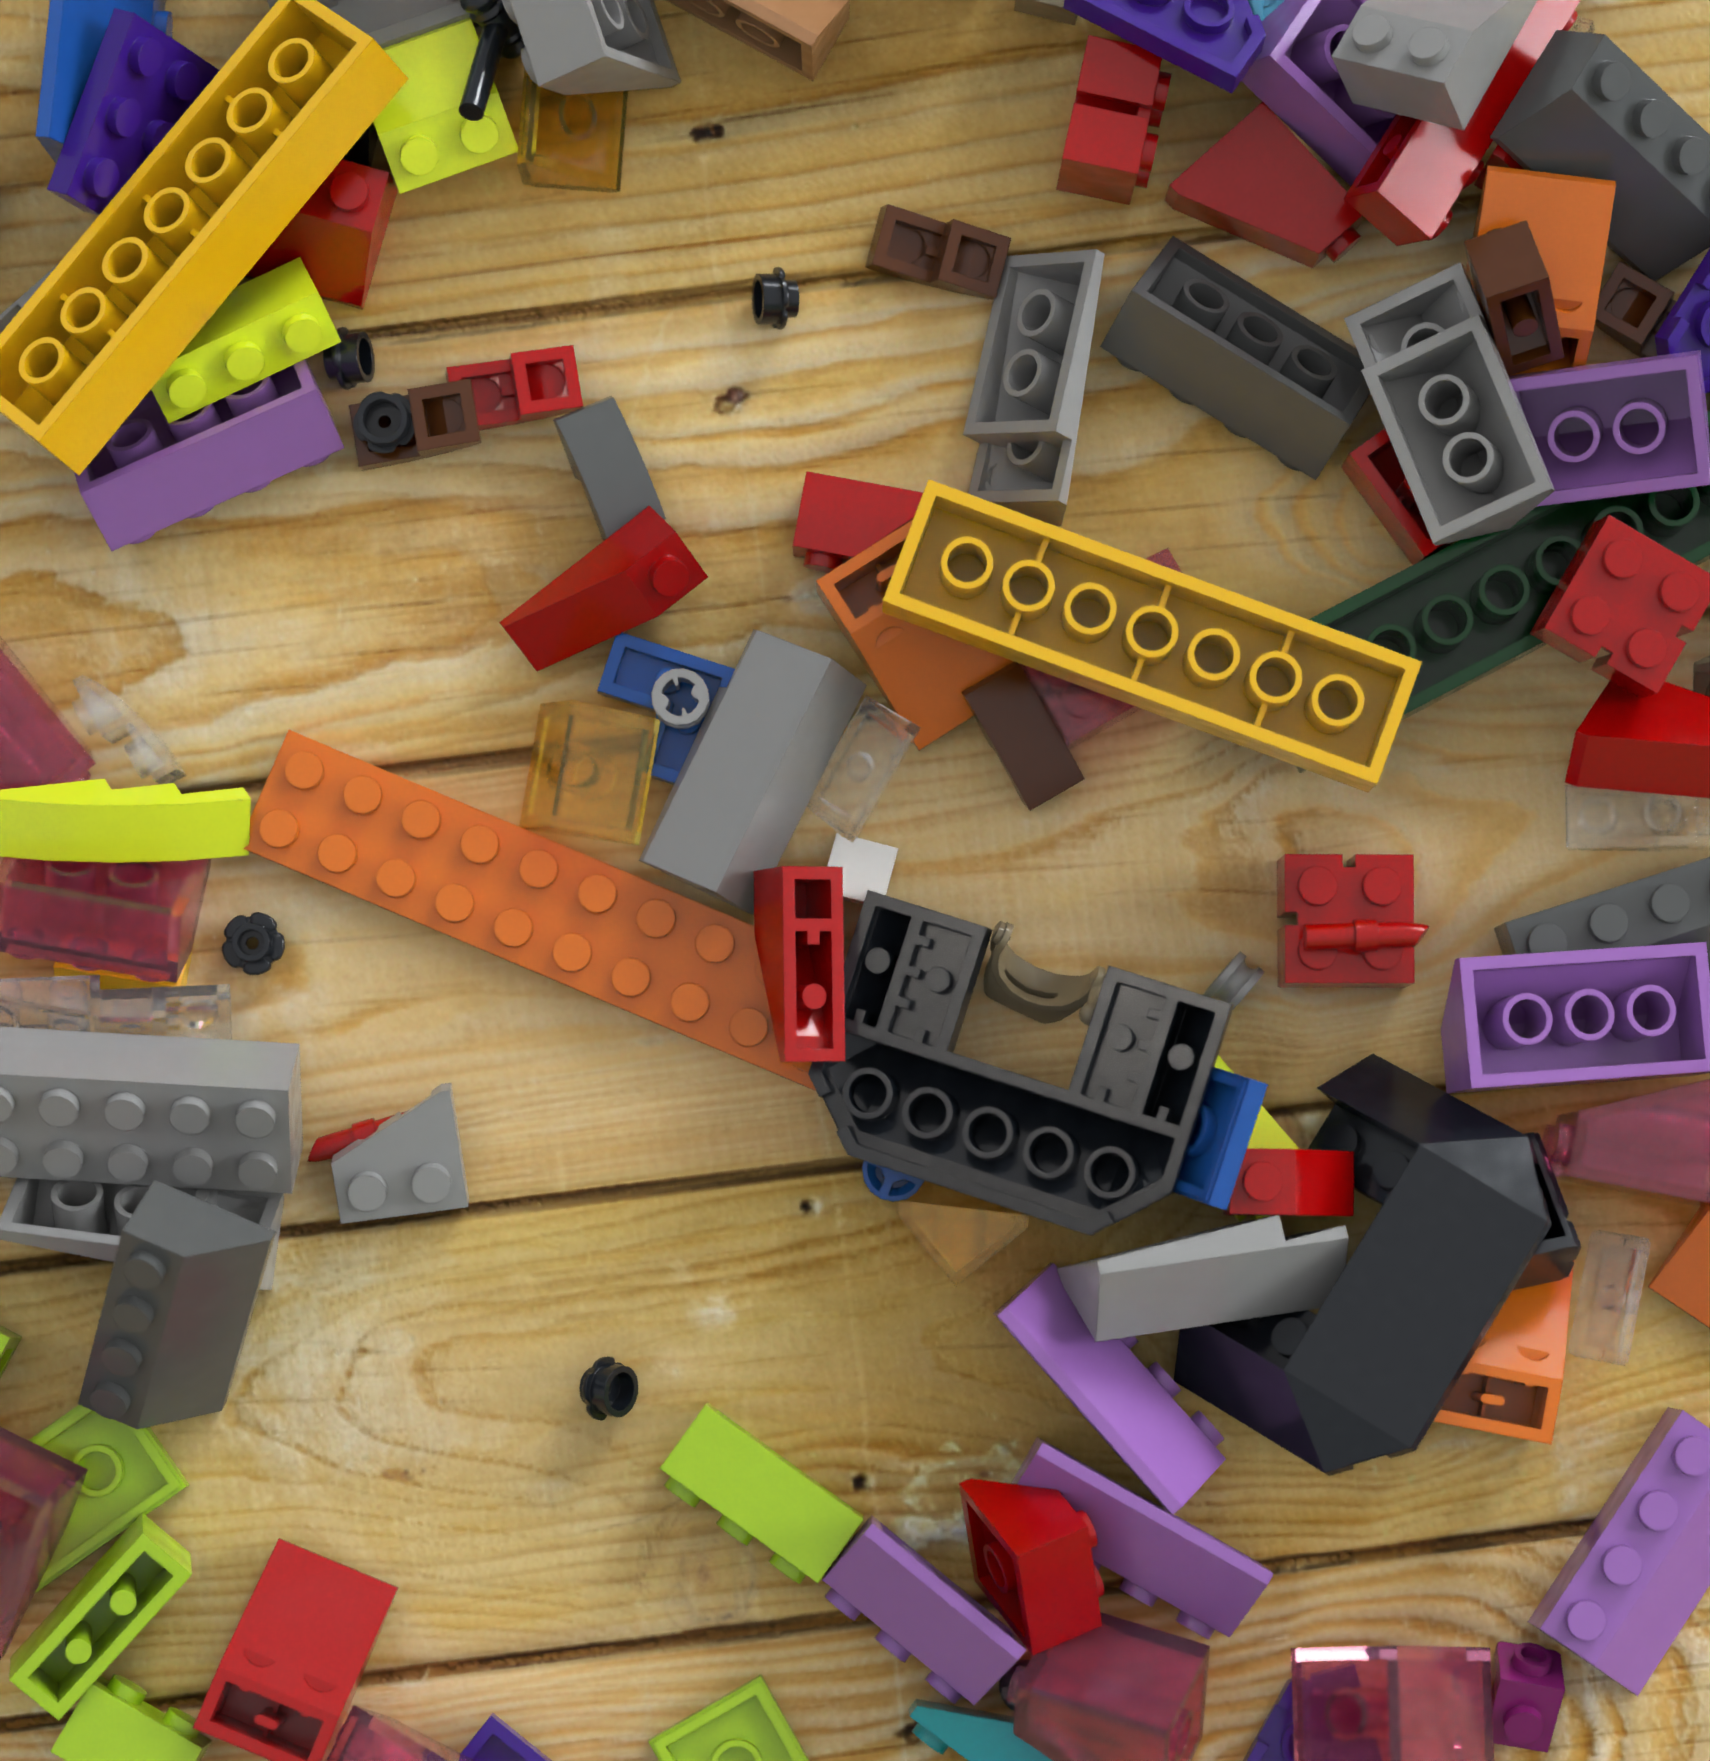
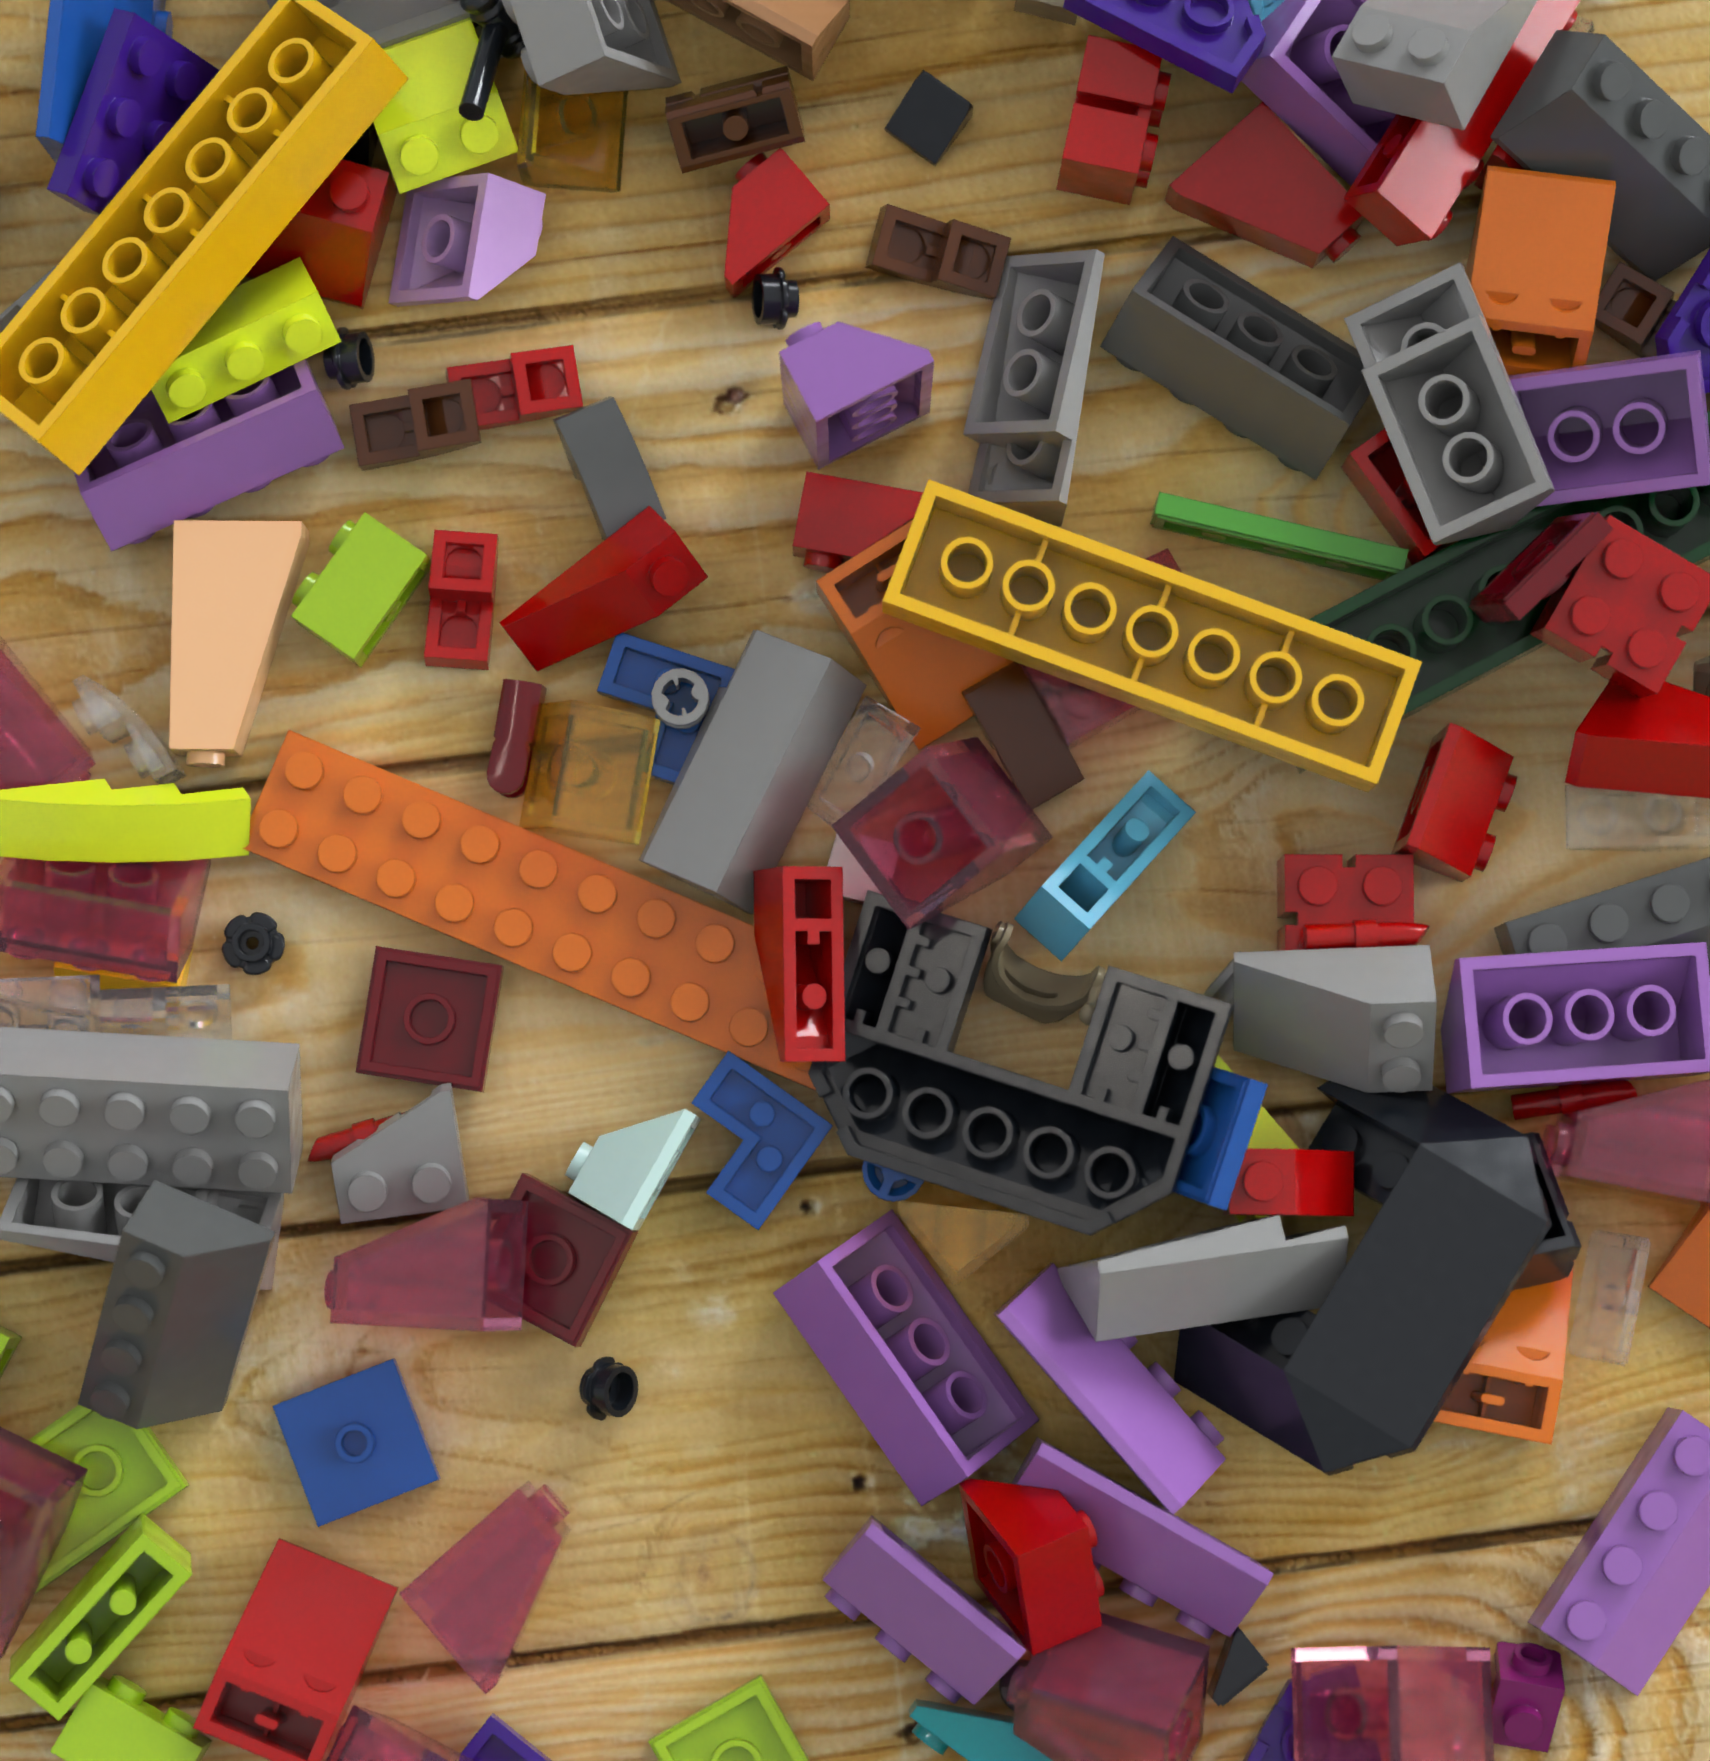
(226, 623): none -> light nougat slope
(356, 1442): none -> blue plate
(360, 588): none -> lime brick
(368, 417): black plate -> none
(429, 1019): none -> dark red plate
(438, 1273): none -> clear pink slope
(461, 599): none -> red slope
(464, 238): none -> lavender slope
(491, 1582): none -> clear pink slope
(515, 736): none -> dark red bar
(568, 1259): none -> dark red plate
(630, 1166): none -> light aqua slope
(734, 119): none -> reddish brown brick
(760, 1495): lime brick -> none
(769, 217): none -> red slope
(775, 1133): none -> blue plate
(851, 387): none -> medium lavender slope
(906, 1358): none -> medium lavender slope
(929, 118): none -> black slope
(941, 829): none -> clear pink slope
(1104, 865): none -> medium azure slope
(1236, 1668): none -> black slope
(1277, 537): none -> bright green tile
(1340, 1014): none -> light grey slope
(1455, 803): none -> red slope
(1515, 297): reddish brown slope -> none
(1540, 567): none -> dark red plate
(1569, 1098): none -> red piece

